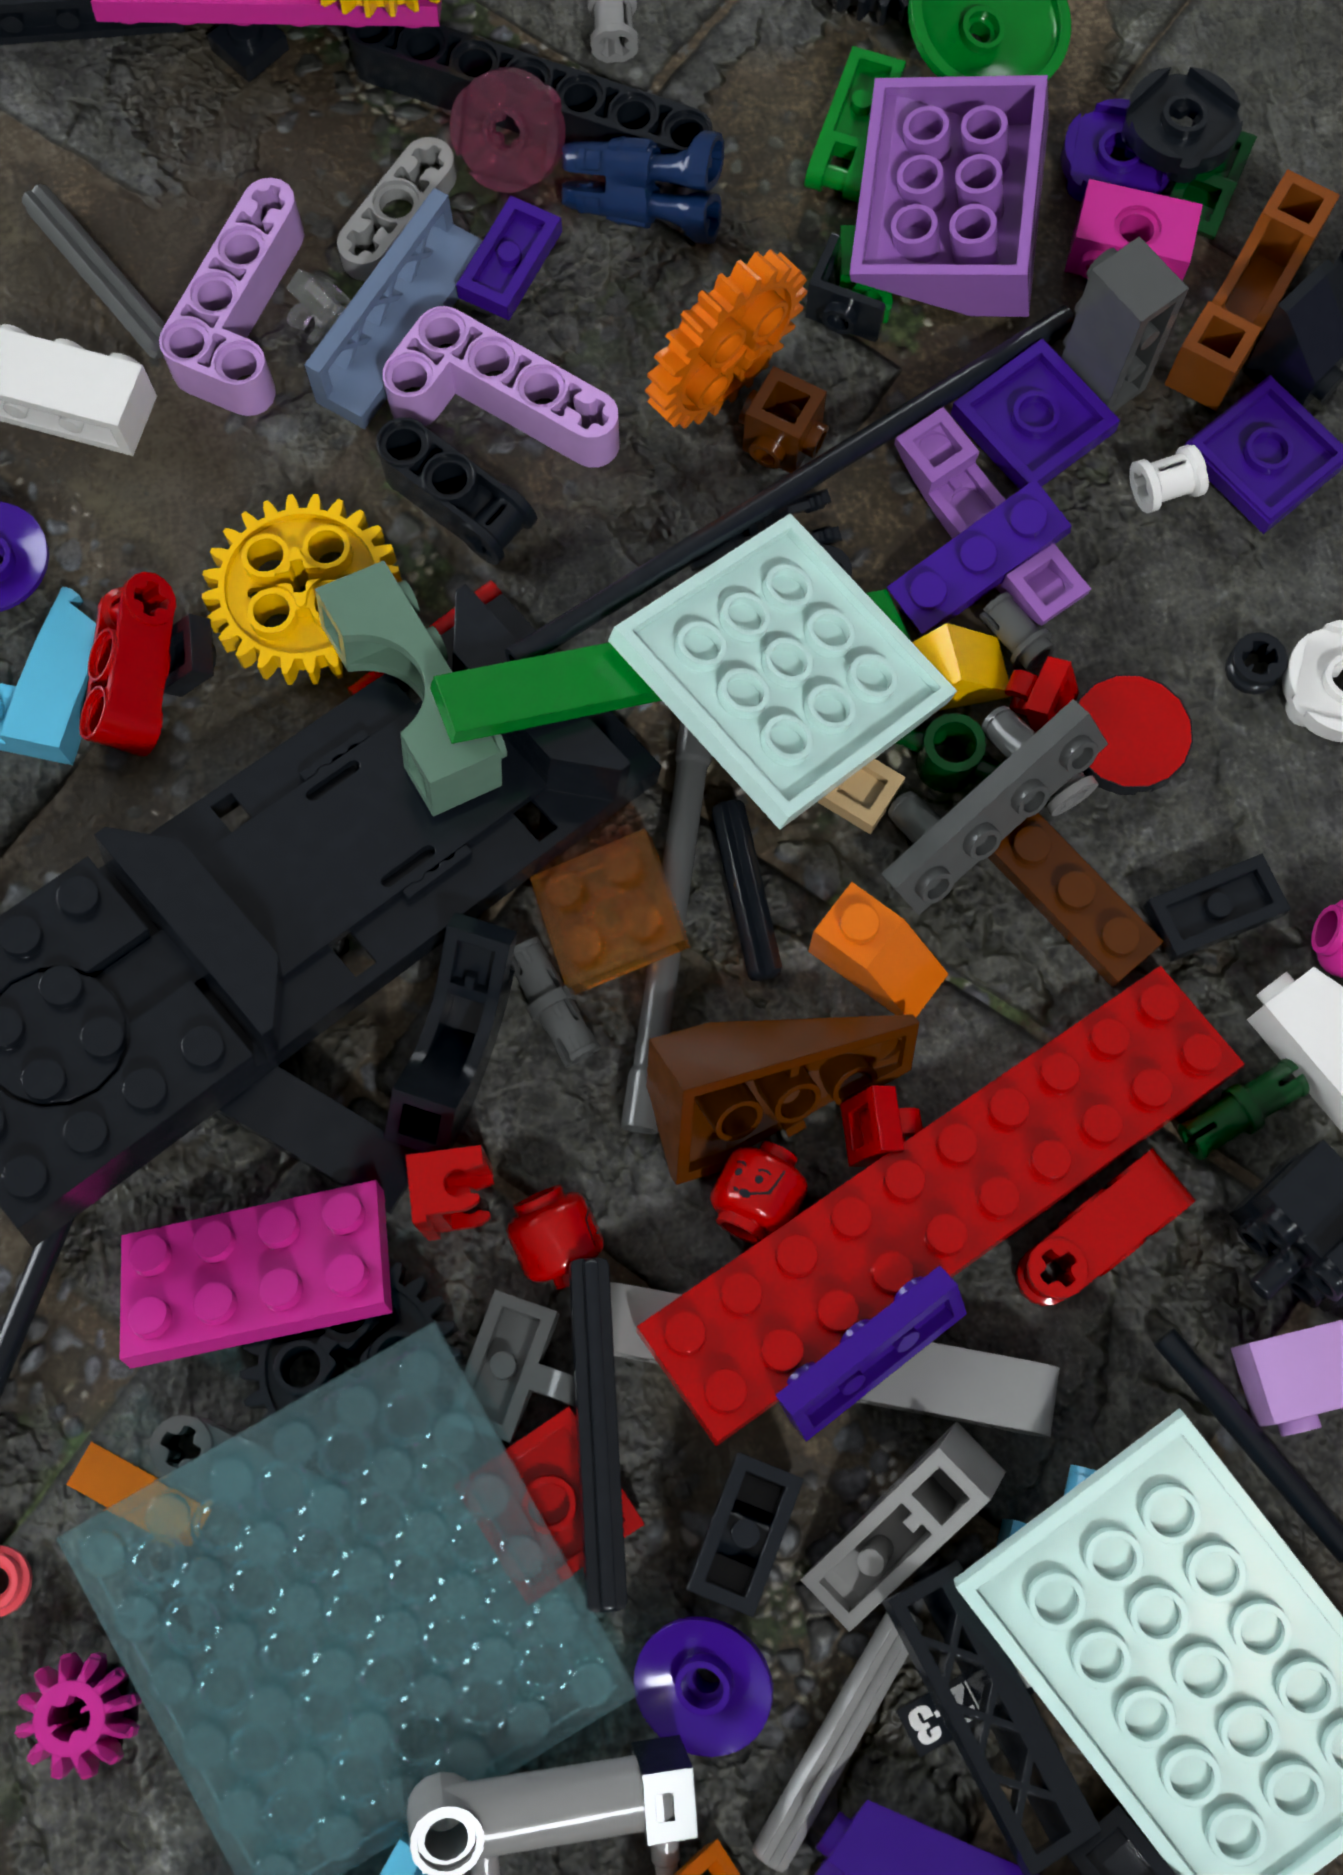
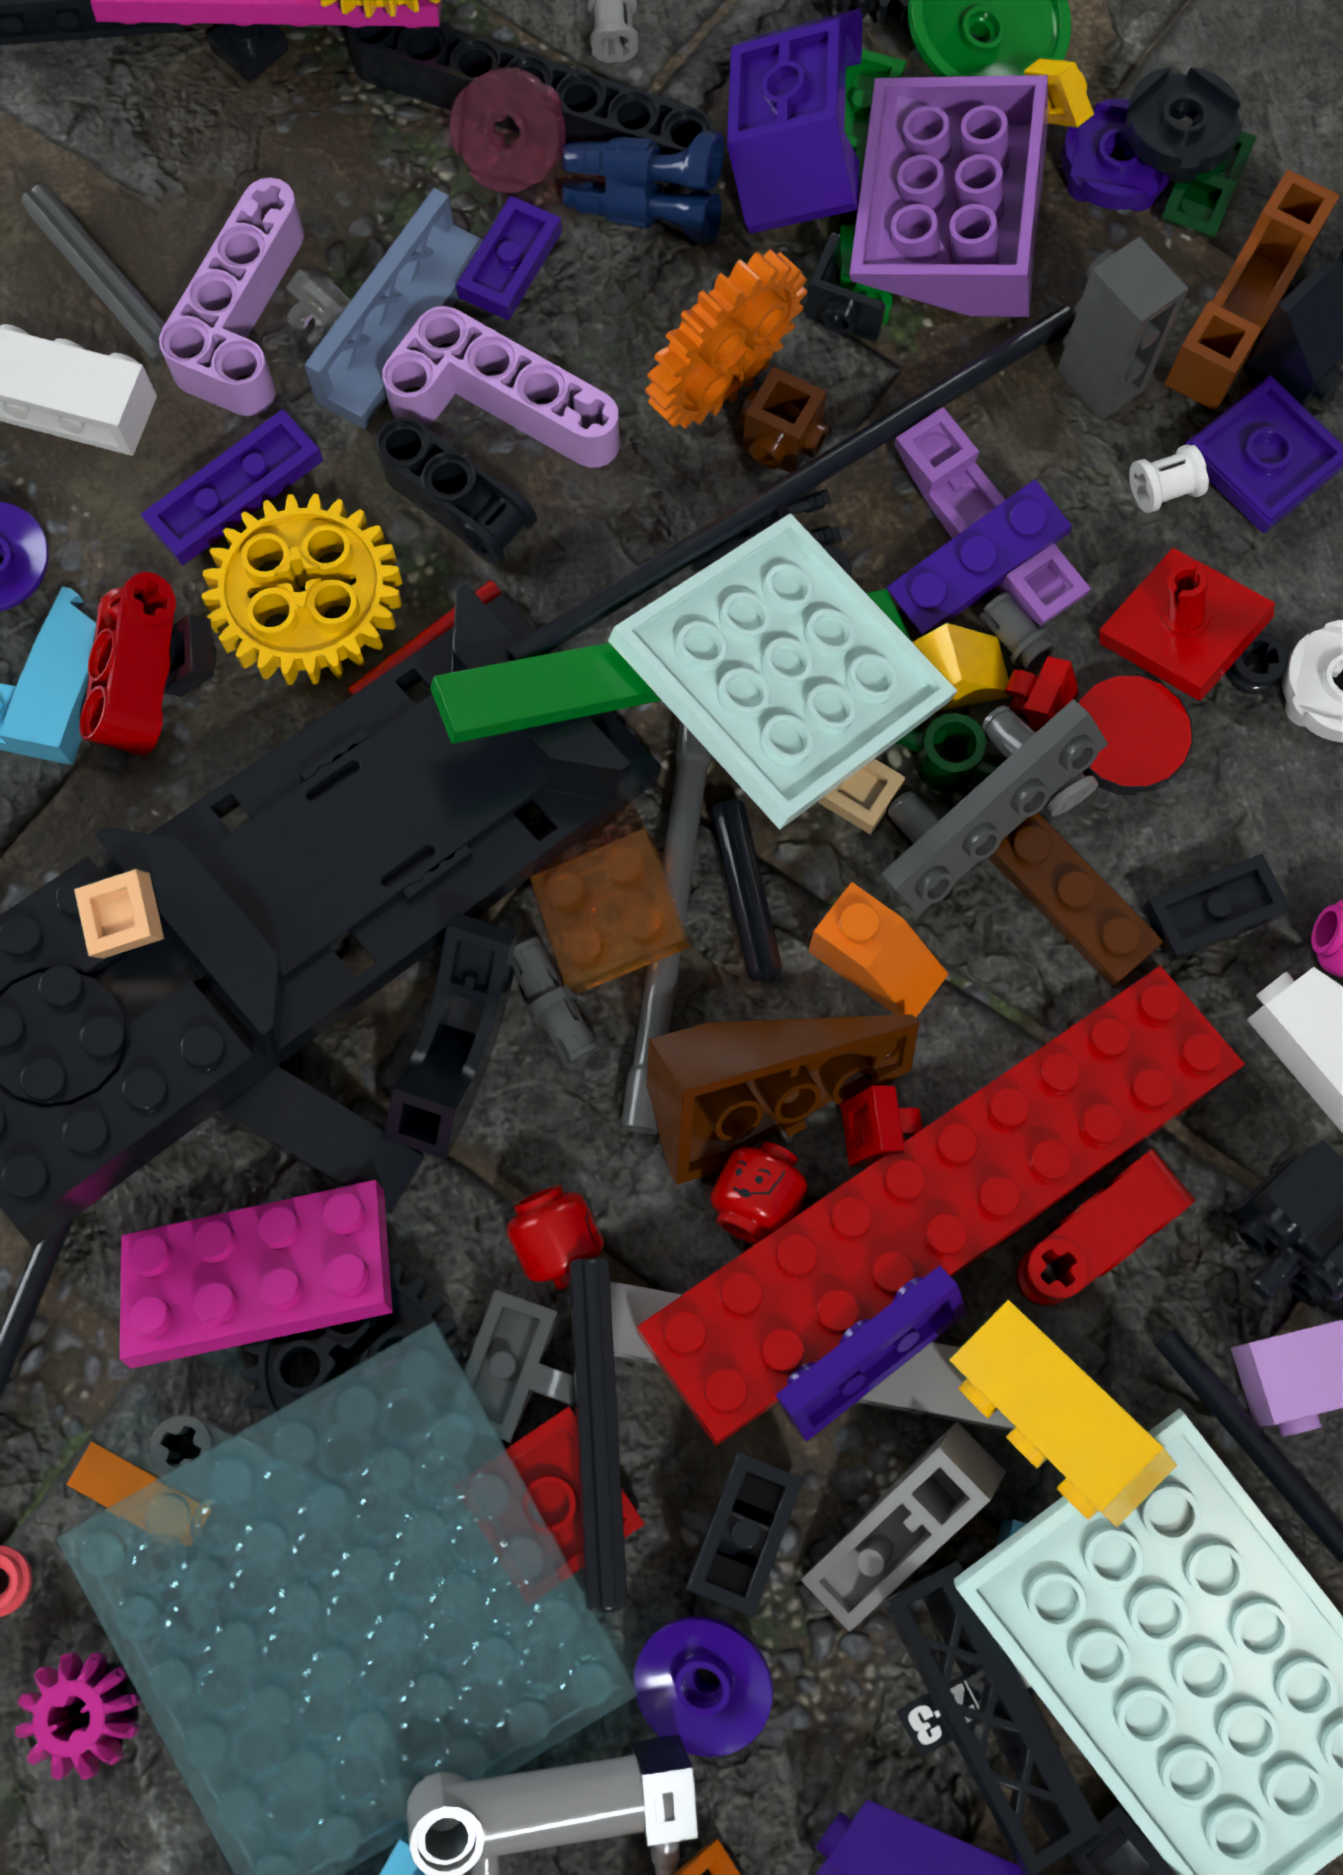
(119, 914): none -> light nougat plate
(232, 484): none -> dark purple plate
(379, 630): sand green arch -> none
(397, 183): light grey beam -> none
(442, 1189): red hinge -> none
(791, 122): none -> dark purple slope
(832, 1747): light grey axle -> none
(1034, 416): dark purple plate -> none
(1061, 1416): none -> yellow brick
(1066, 91): none -> yellow plate
(1118, 215): dark pink brick -> none
(1186, 623): none -> red tile
(1243, 1108): dark green pin -> none

